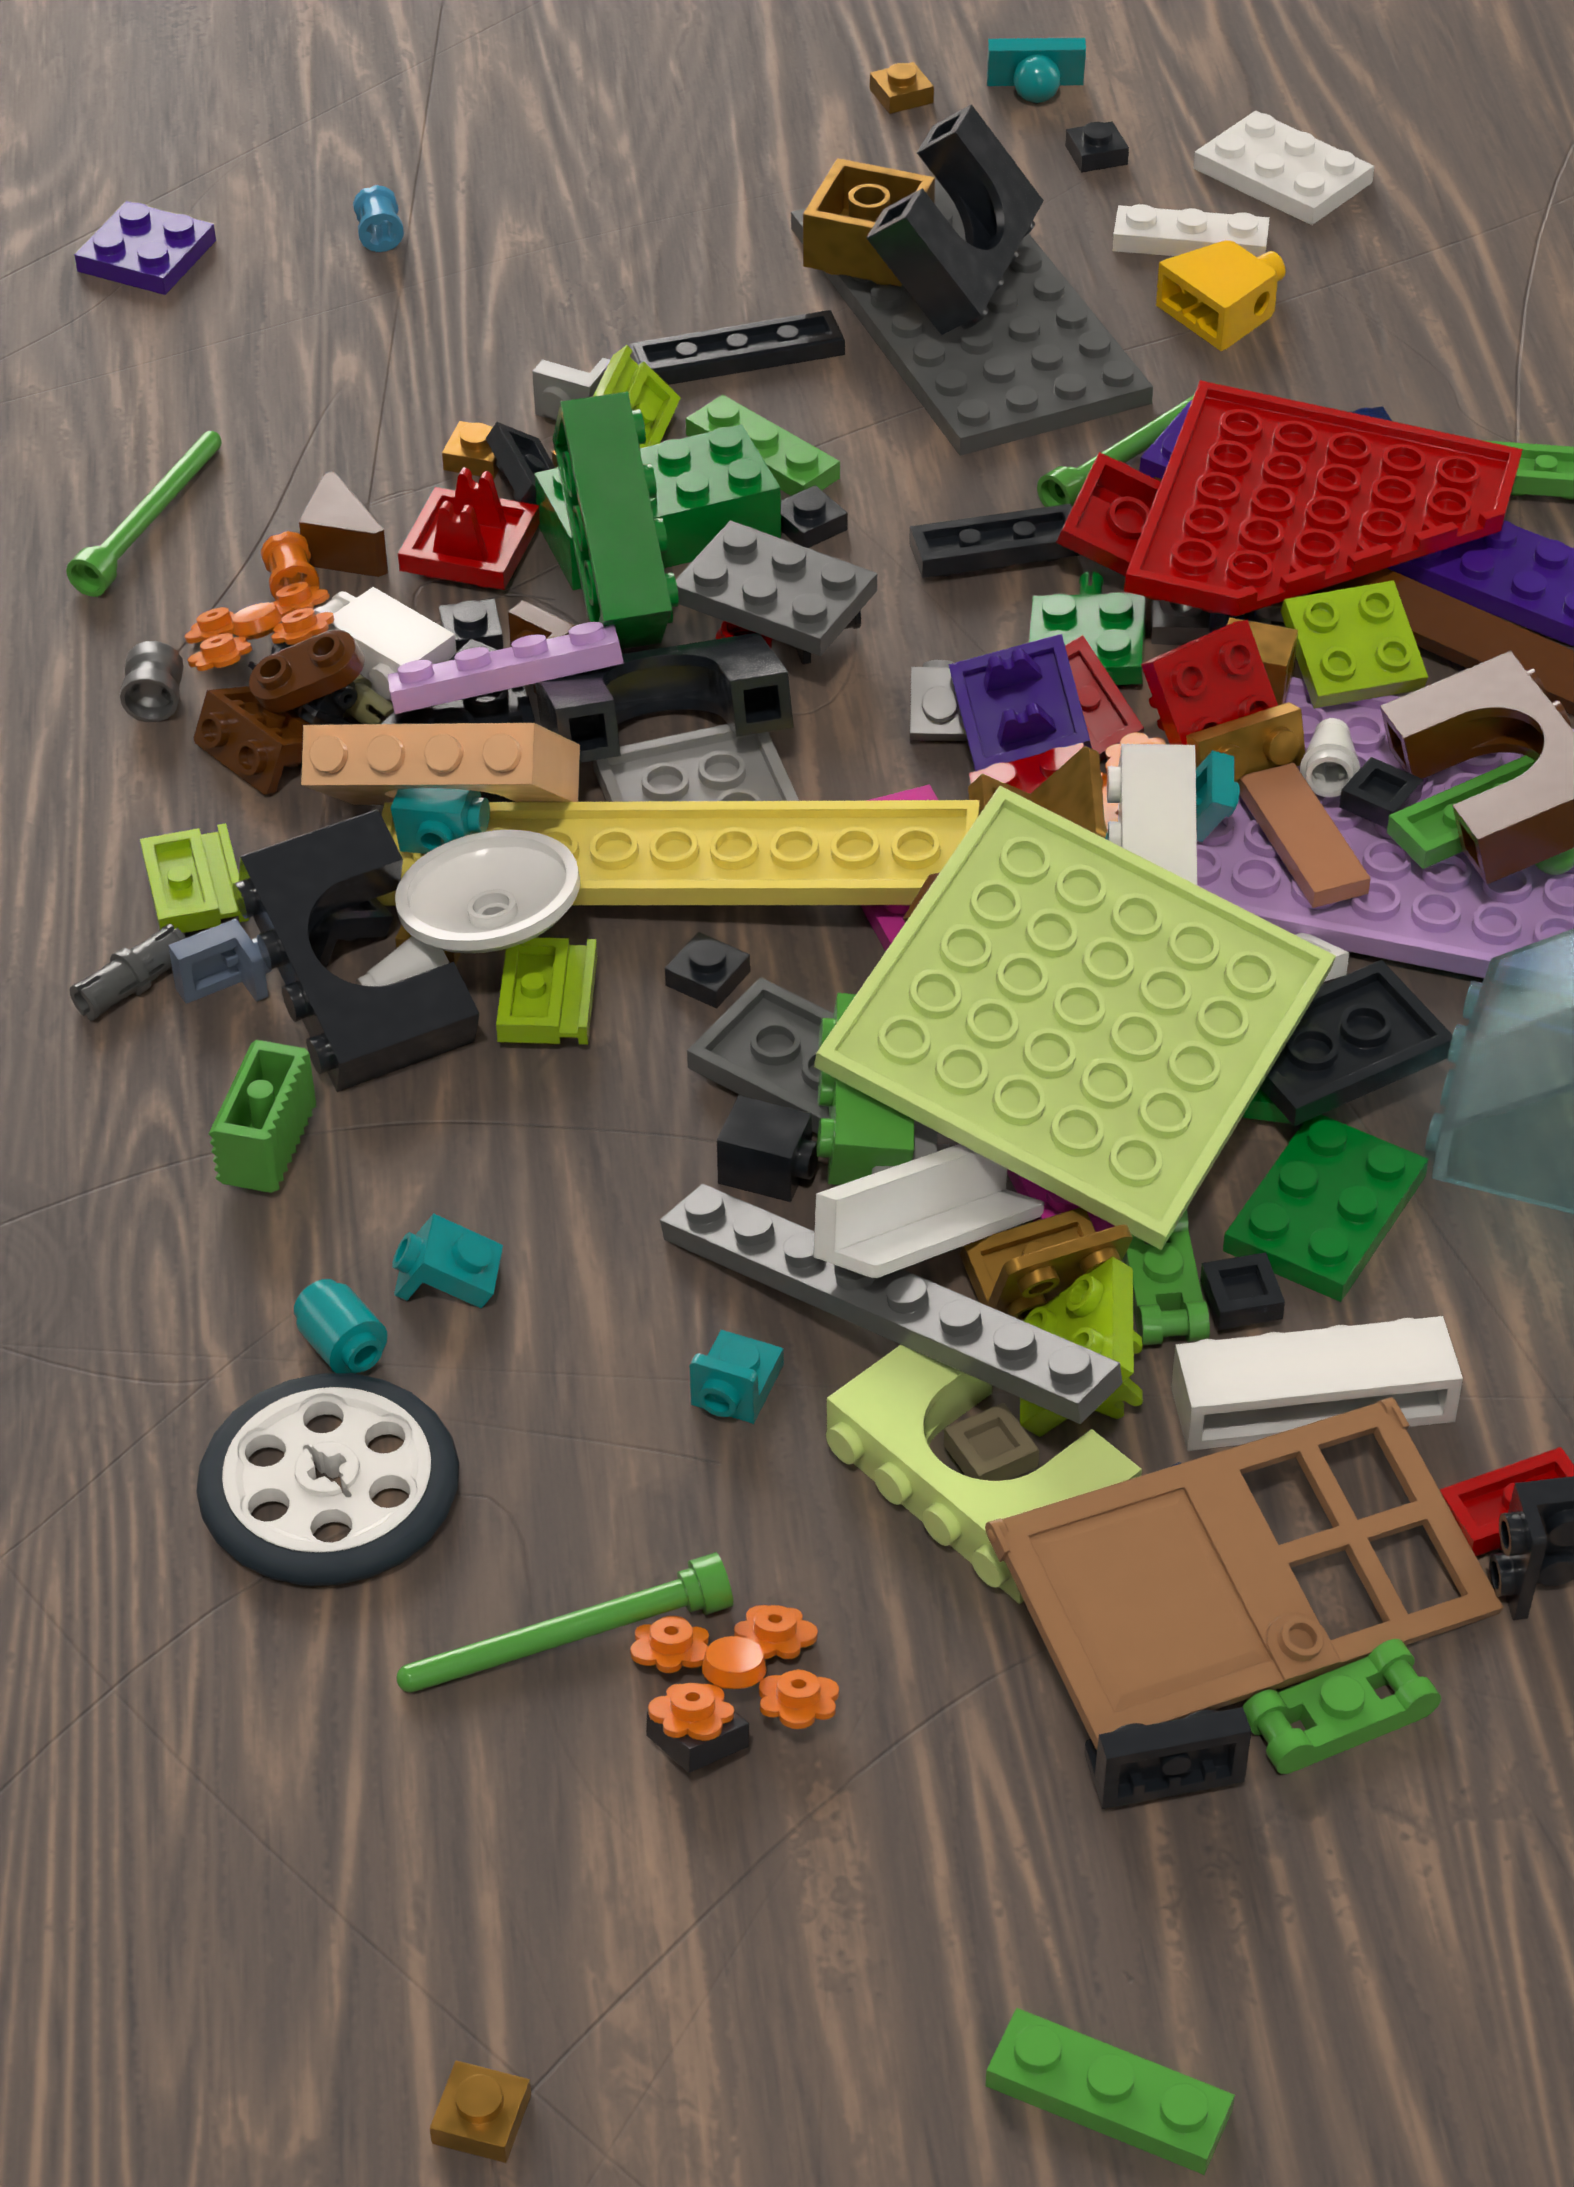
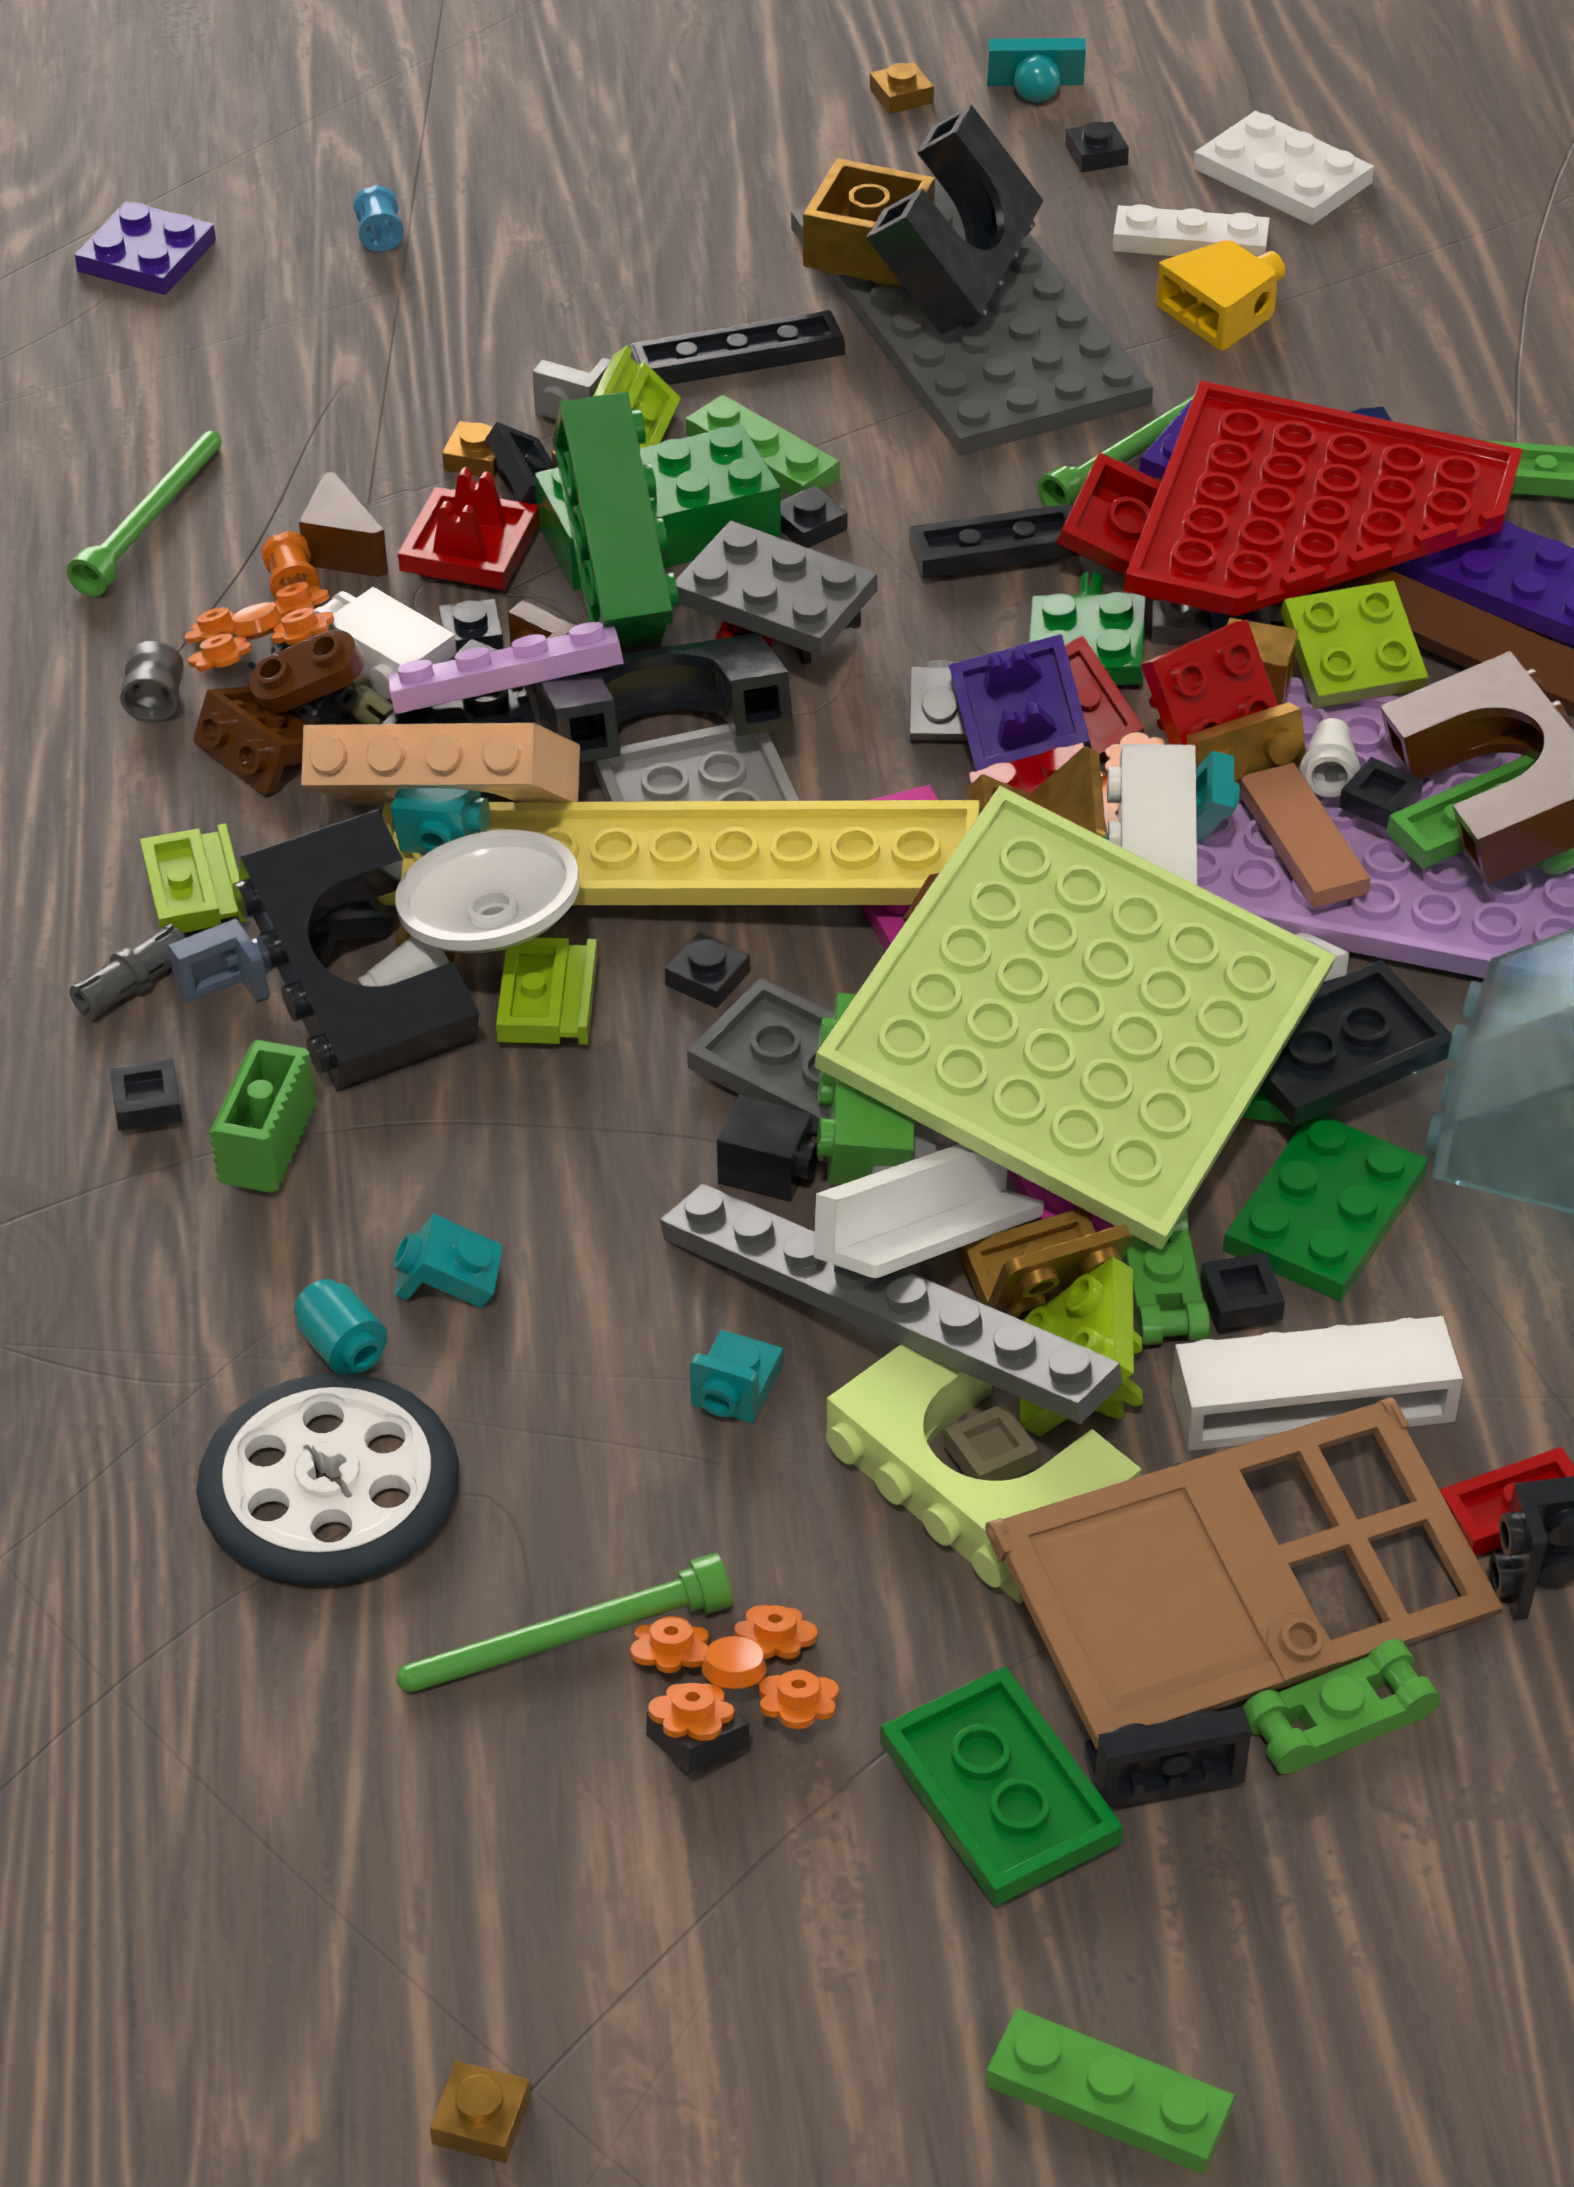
(145, 1094): none -> black plate
(1001, 1785): none -> green plate

